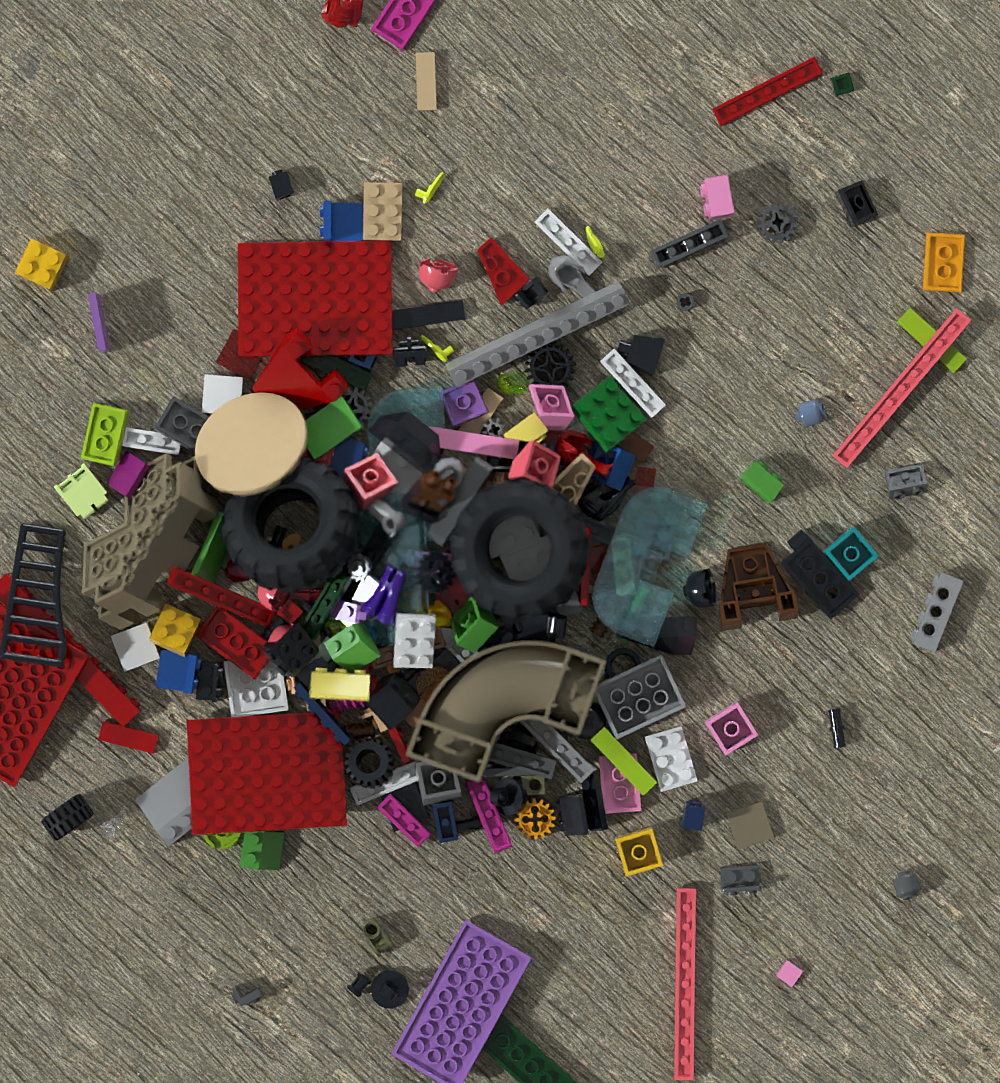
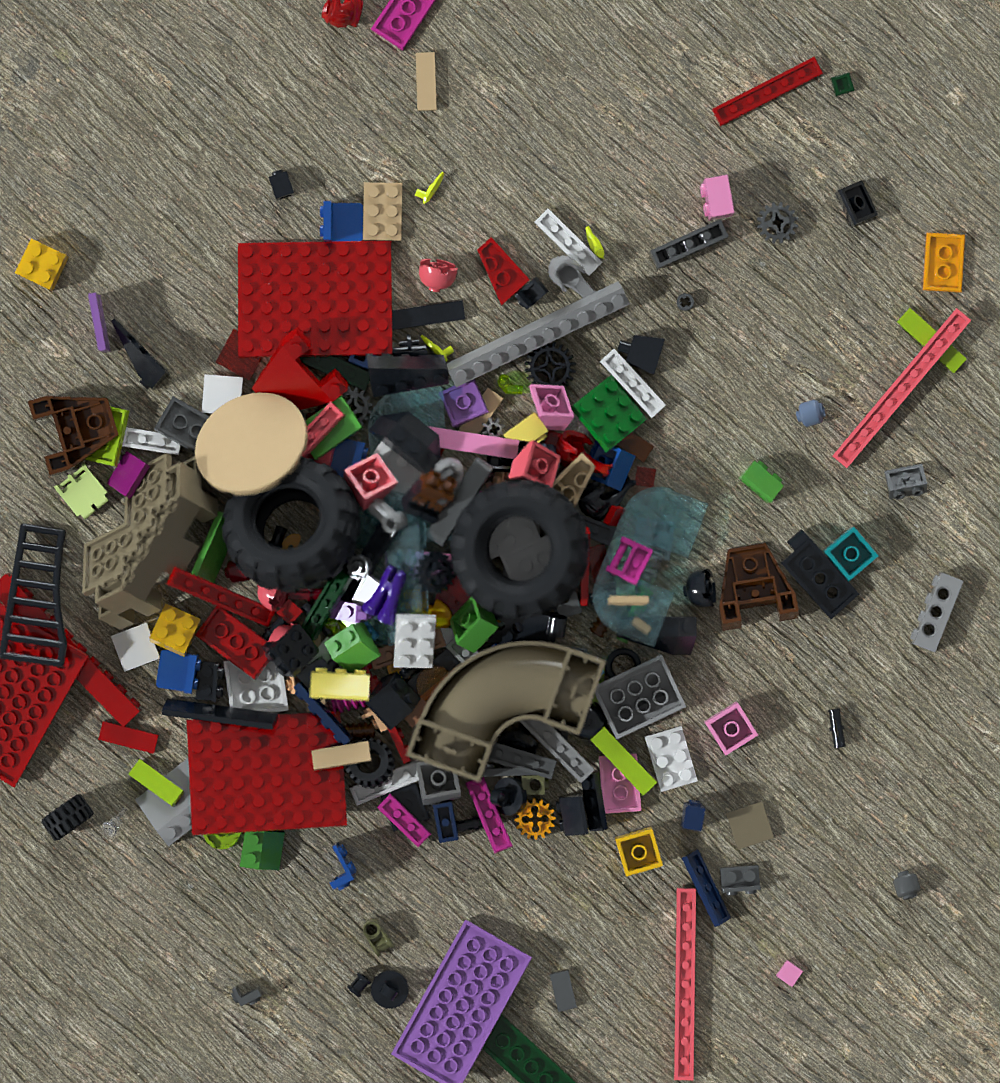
(81, 424): none -> reddish brown wedge
(146, 366): none -> black wedge
(156, 782): none -> lime tile
(220, 714): none -> black tile
(322, 425): none -> coral tile
(341, 755): none -> tan tile
(342, 880): none -> blue bracket
(405, 373): none -> black wedge
(563, 990): none -> dark grey tile
(613, 515): none -> red tile
(628, 600): none -> tan tile
(634, 564): none -> dark pink plate
(641, 626): none -> dark tan tile
(706, 888): none -> dark blue plate

